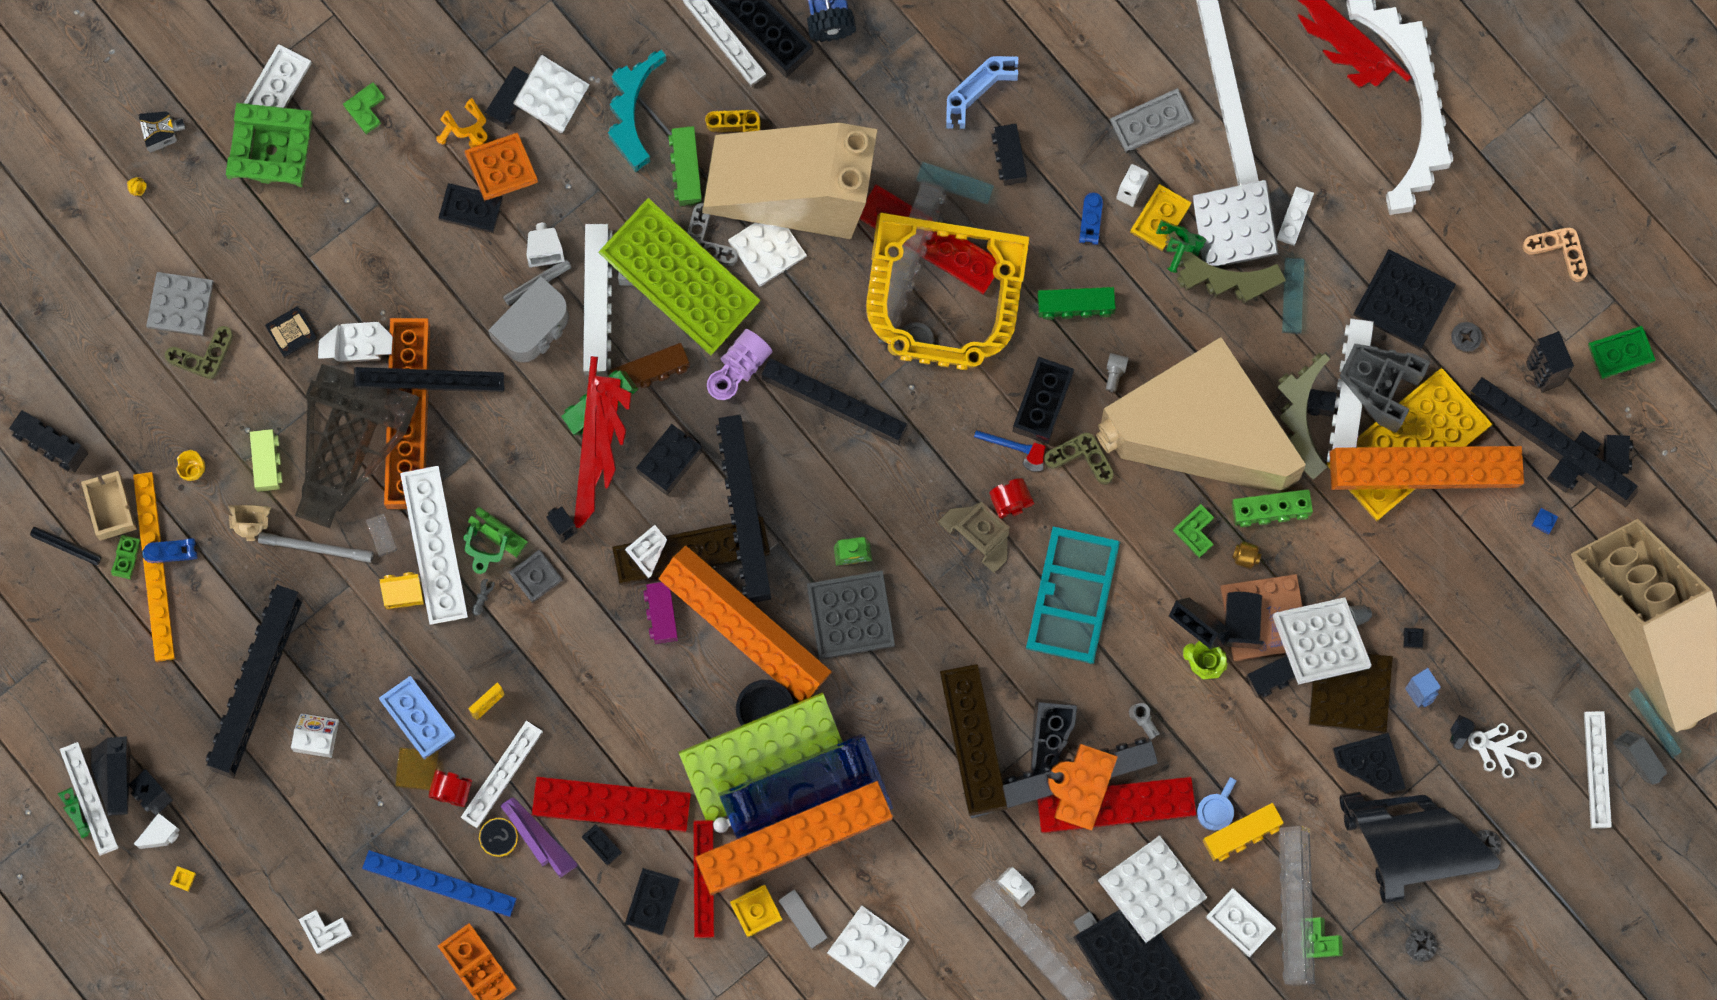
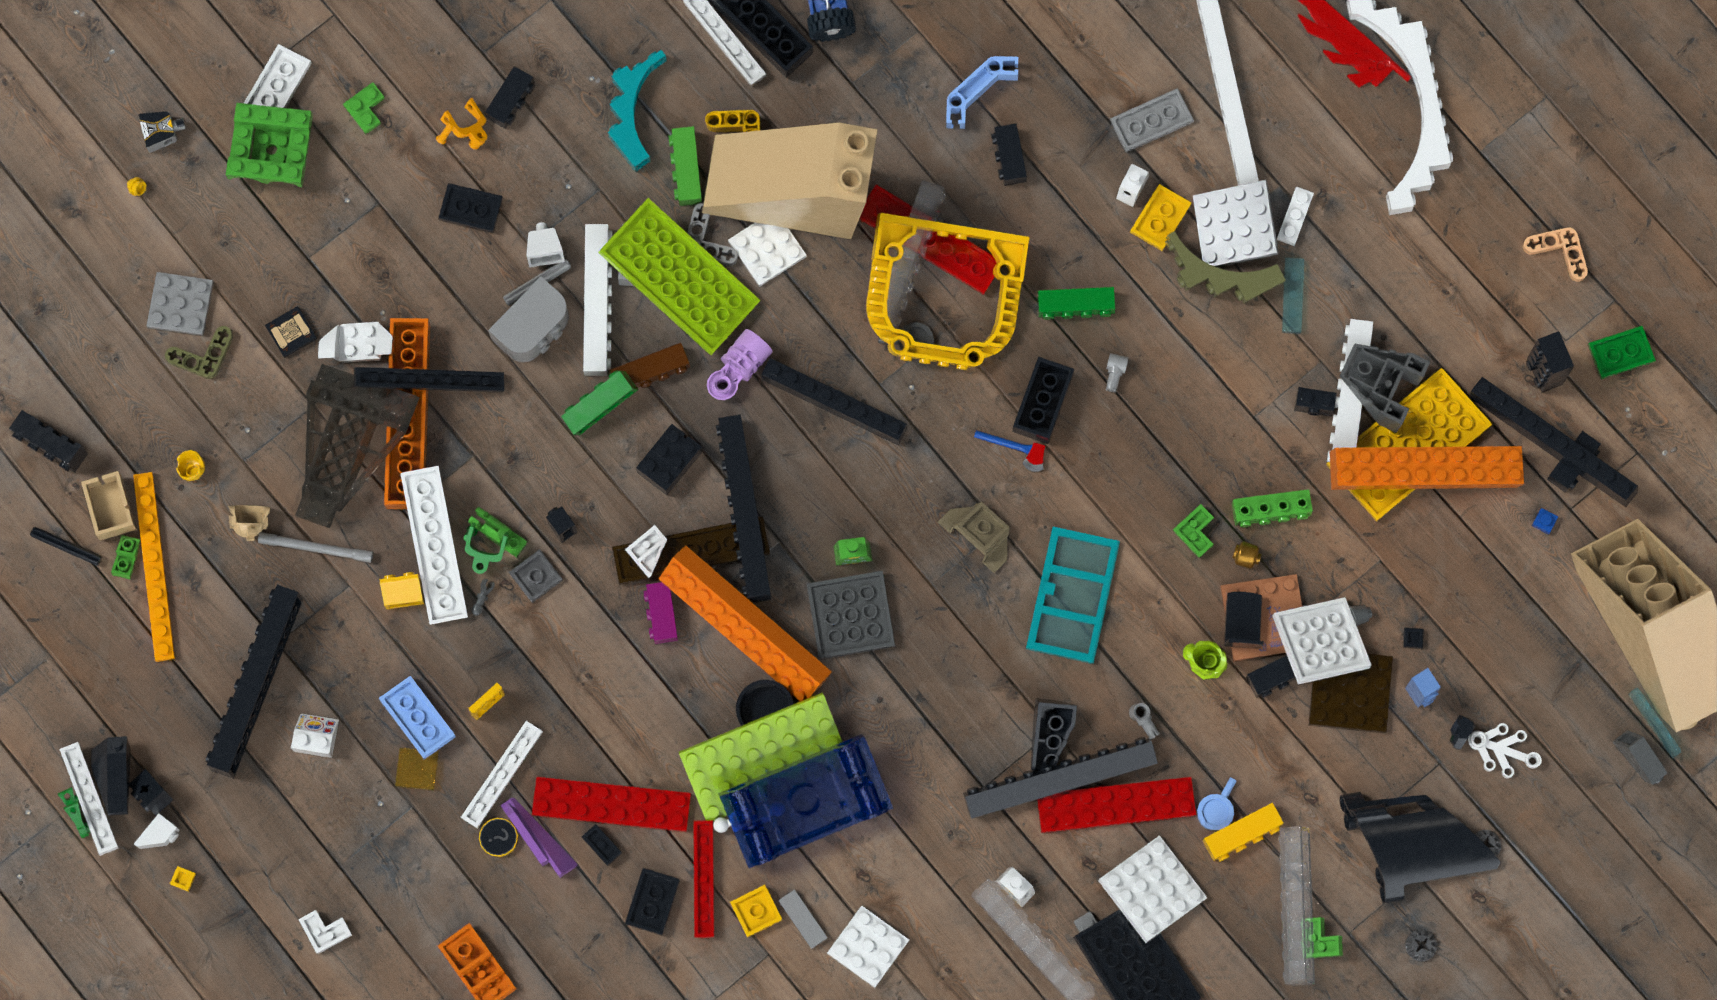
(169, 551): blue plate -> none
(265, 460): yellowish green brick -> none
(381, 535): clear plate -> none
(439, 883): blue plate -> none
(450, 788): red brick -> none
(501, 166): orange plate -> none
(551, 94): white plate -> none
(598, 430): red animal -> none
(794, 838): orange brick -> none
(955, 182): clear light blue tile -> none
(973, 740): dark brown plate -> none
(1011, 498): red brick -> none
(1081, 450): olive beam -> none
(1082, 785): orange plate -> none
(1091, 218): blue plate -> none
(1192, 242): green piece -> none
(1199, 623): black brick -> none
(1203, 423): tan slope -> none
(1240, 922): white plate -> none
(1295, 415): olive arch -> none
(1372, 762): black plate -> none
(1404, 299): black plate -> none
(1464, 328): flat silver gear -> none
(1597, 769): white plate -> none
(1617, 452): black brick -> none

